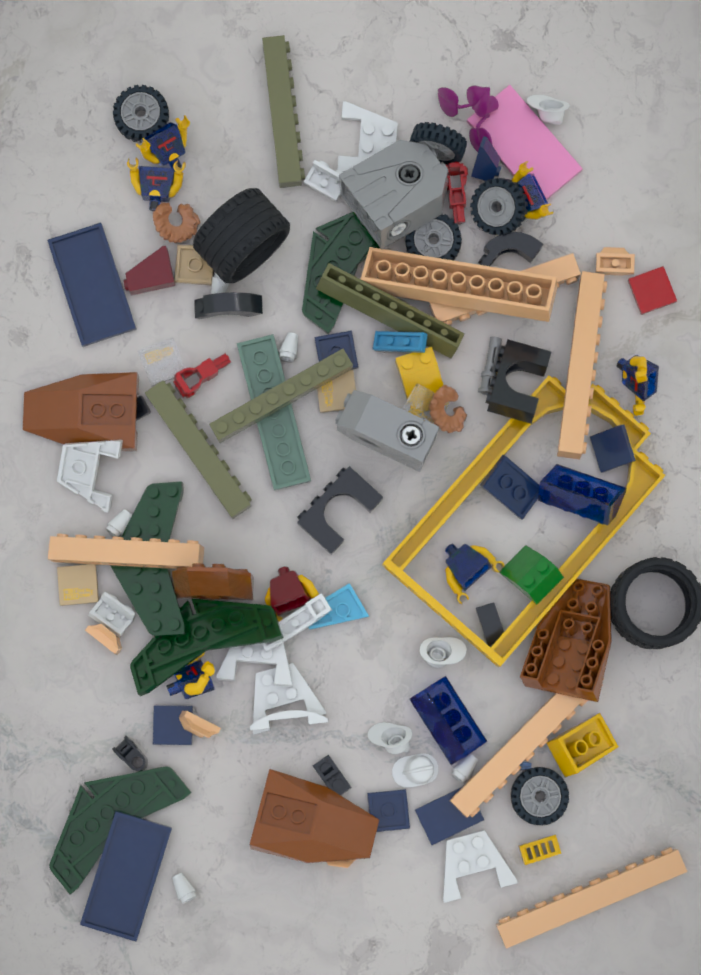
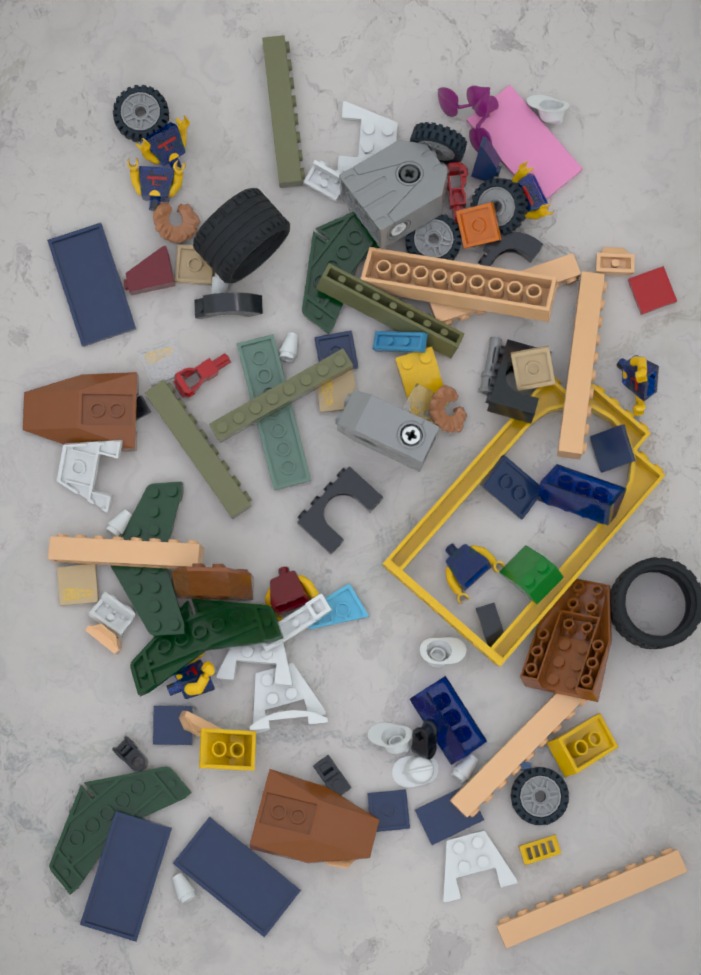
(227, 749): none -> yellow slope
(237, 876): none -> dark blue tile
(425, 740): none -> black piece
(478, 225): none -> orange plate
(533, 368): none -> tan plate

